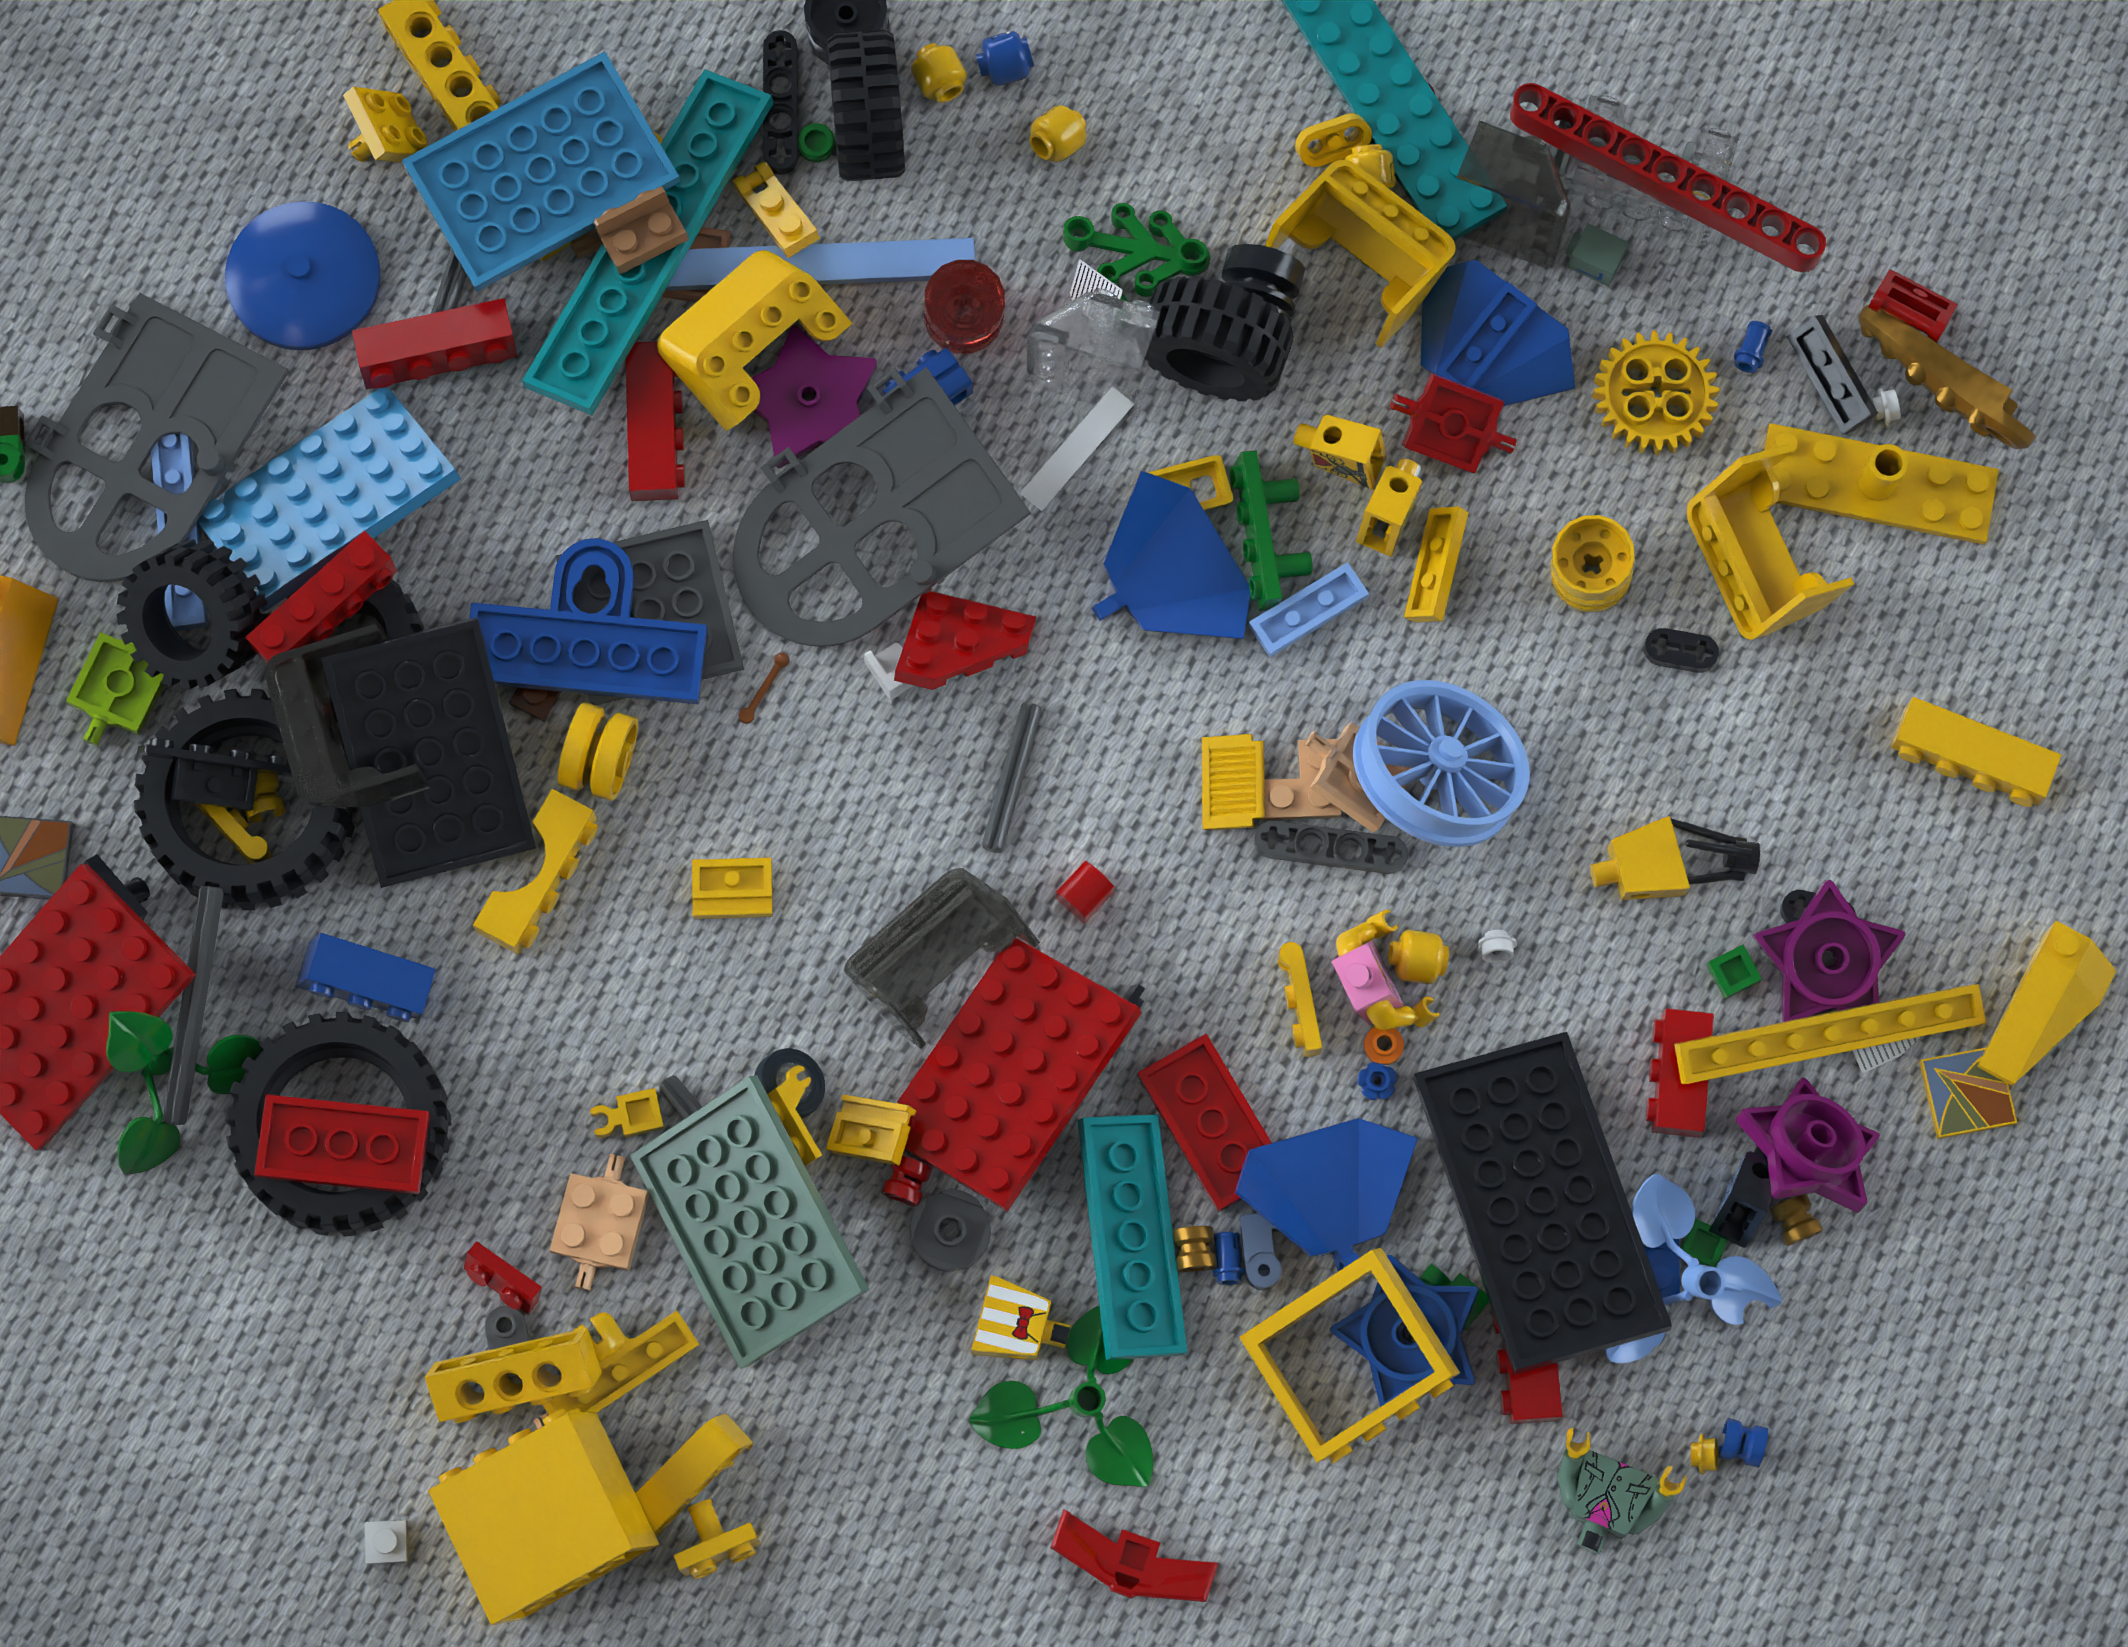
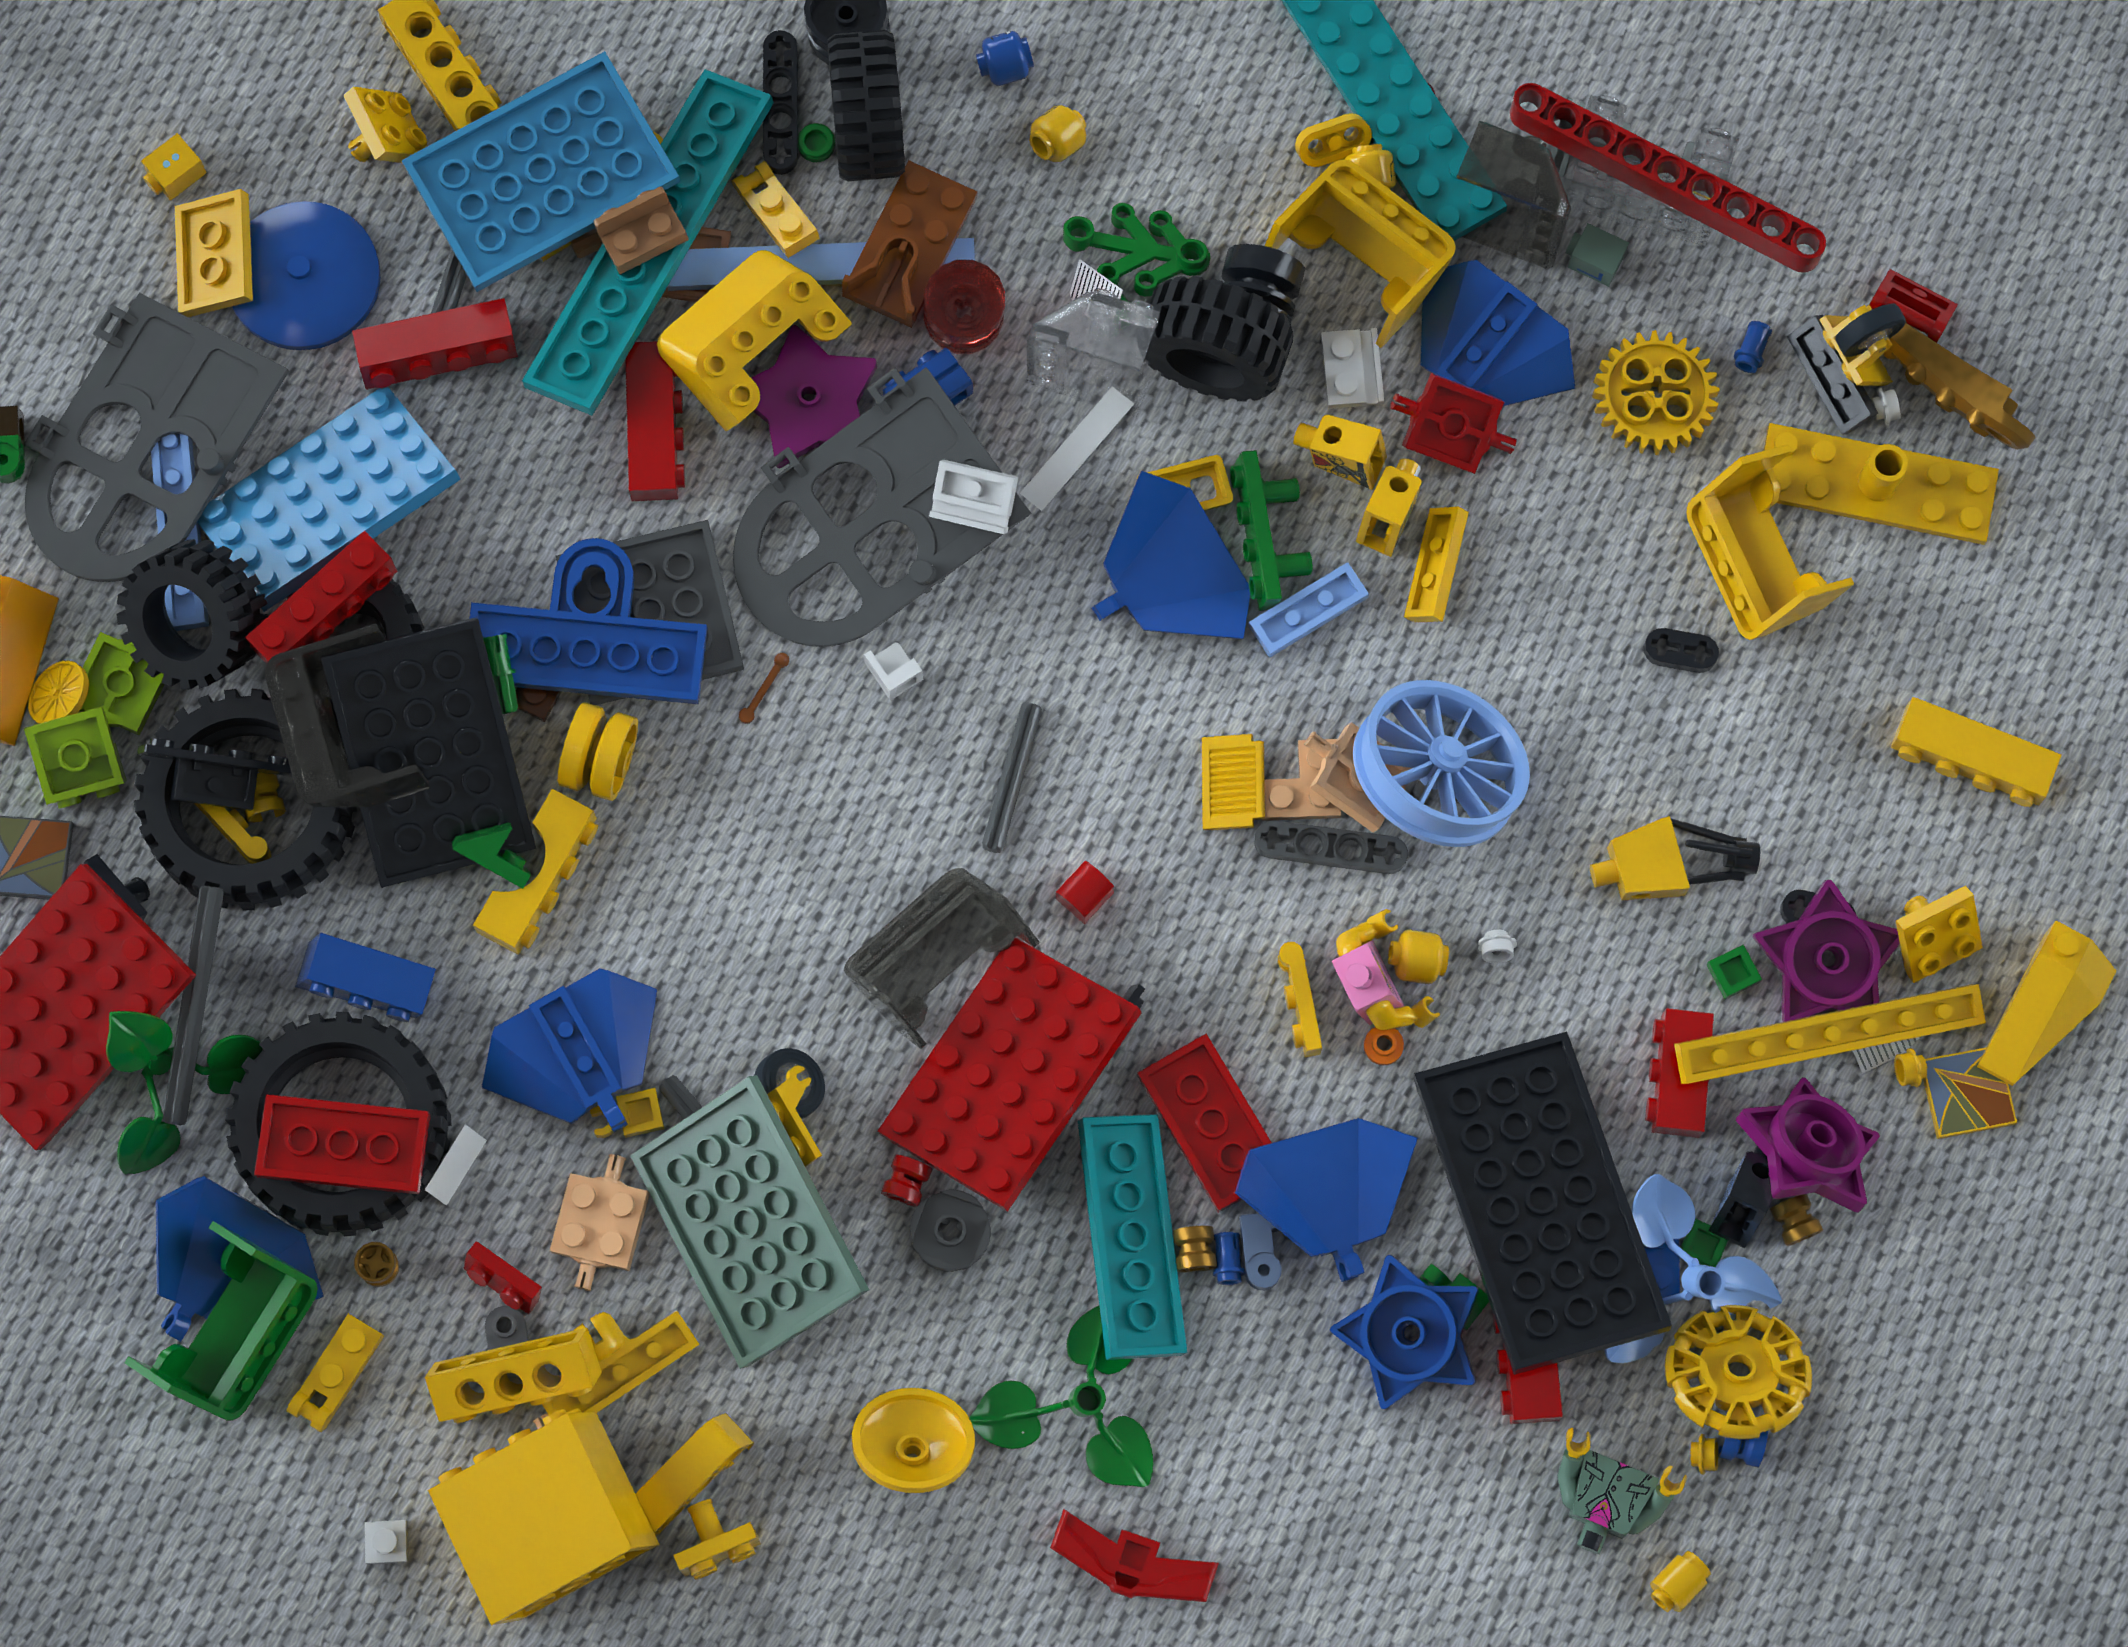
(58, 691): none -> yellow wheel
(75, 757): none -> lime plate
(172, 167): none -> yellow brick
(192, 1253): none -> blue panel
(213, 253): none -> yellow plate
(241, 1333): none -> green windscreen
(335, 1372): none -> yellow plate
(372, 1259): none -> pearl gold wheel
(455, 1165): none -> white sticker
(484, 849): none -> green slope
(502, 673): none -> green axle
(575, 1048): none -> blue panel
(732, 888): yellow plate -> none
(870, 1130): yellow plate -> none
(909, 243): none -> dark orange plate
(917, 1424): none -> yellow dish
(939, 72): yellow head -> none
(958, 638): red plate -> none
(973, 496): none -> white plate
(1015, 1323): torso -> none
(1352, 368): none -> white plate
(1374, 1091): blue plate -> none
(1403, 1405): yellow window -> none
(1596, 542): yellow wheel -> none
(1679, 1582): none -> yellow brick
(1735, 1392): none -> yellow plate
(1862, 340): none -> plate
(1910, 1068): none -> yellow plate
(1938, 932): none -> yellow plate

